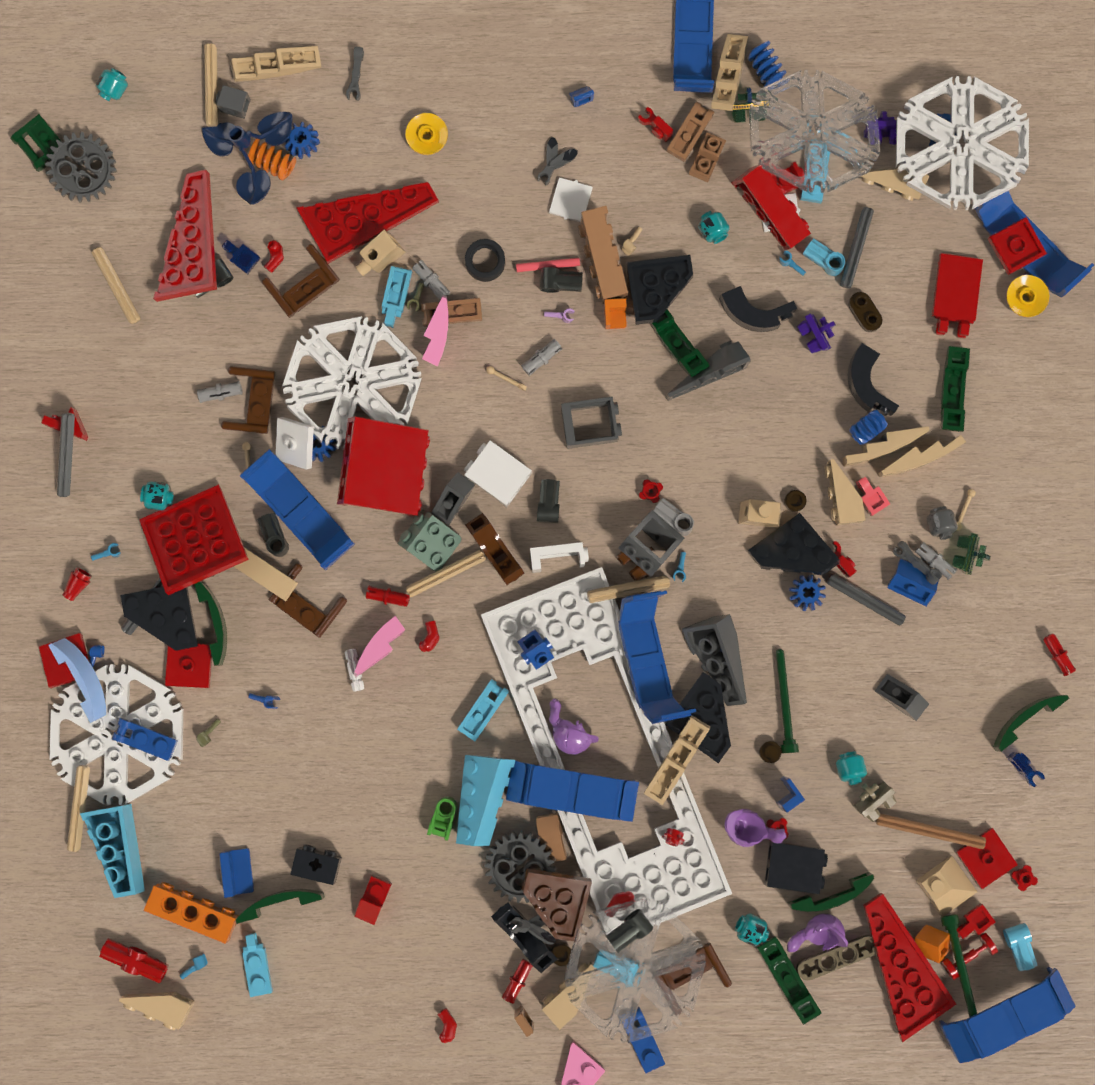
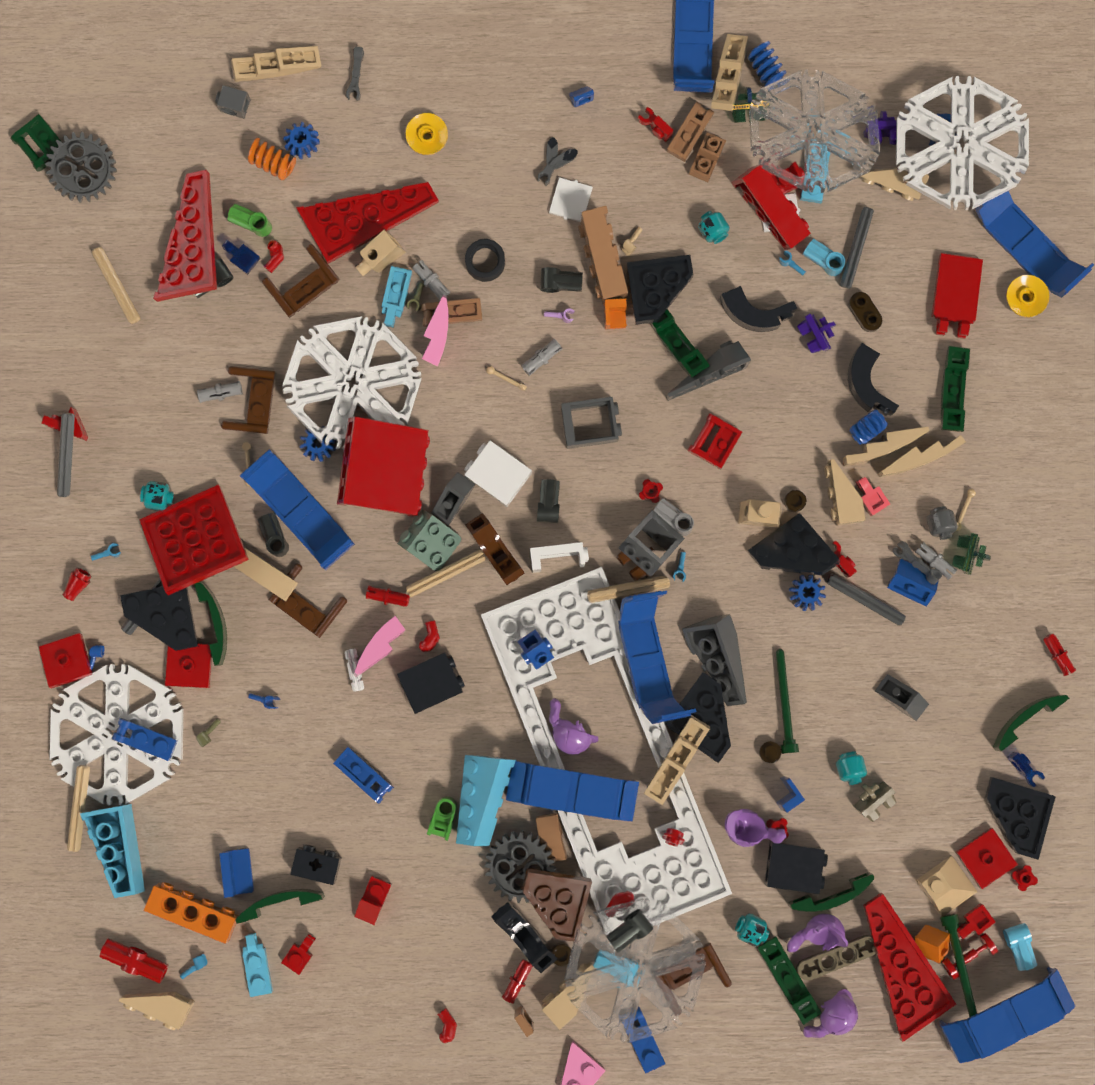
(84, 675): light blue slope -> none
(111, 84): teal head -> none
(211, 108): tan axle -> none
(221, 139): dark blue plant -> none
(249, 219): none -> bright green piece
(294, 442): white plate -> none
(298, 955): none -> red plate
(362, 774): none -> blue plate
(431, 682): none -> black panel
(482, 711): medium azure plate -> none
(534, 927): dark grey piece -> none
(561, 263): coral bar -> none
(721, 445): none -> red plate
(837, 1018): none -> medium lavender piece
(931, 831): medium nougat axle -> none
(1017, 246): red plate -> none
(1021, 814): none -> black plate

